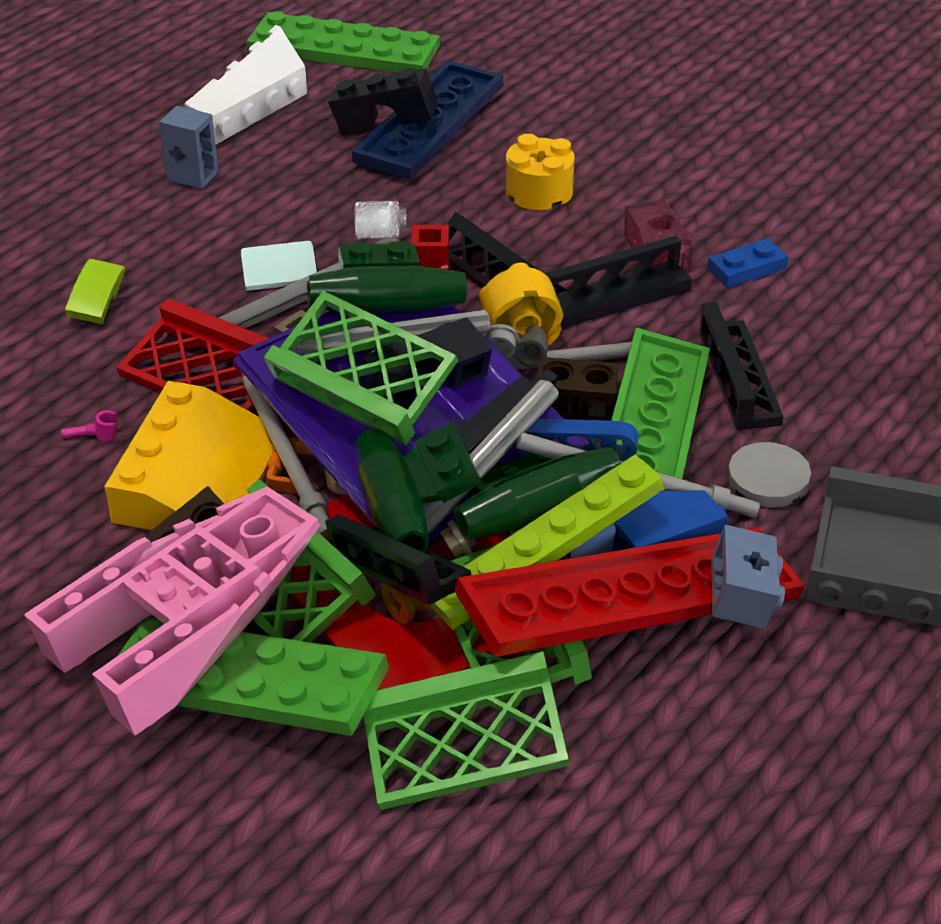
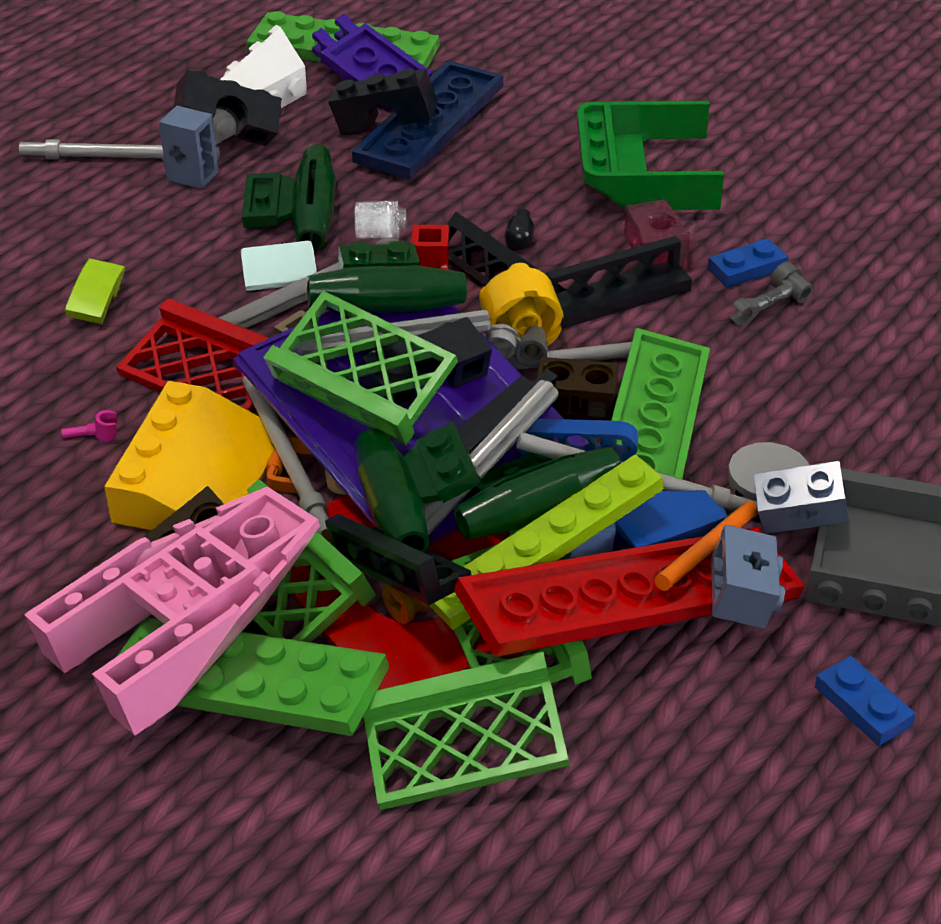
(55, 149): none -> light grey bar
(253, 110): none -> black arch
(305, 199): none -> dark green plate
(361, 52): none -> dark purple tile
(456, 542): dark tan plate -> none
(519, 230): none -> black cylinder
(539, 172): yellow brick -> none
(615, 158): none -> green windscreen
(703, 547): none -> orange bar
(735, 378): black fence -> none
(786, 283): none -> dark grey brick
(801, 497): none -> sand blue brick
(865, 700): none -> blue plate

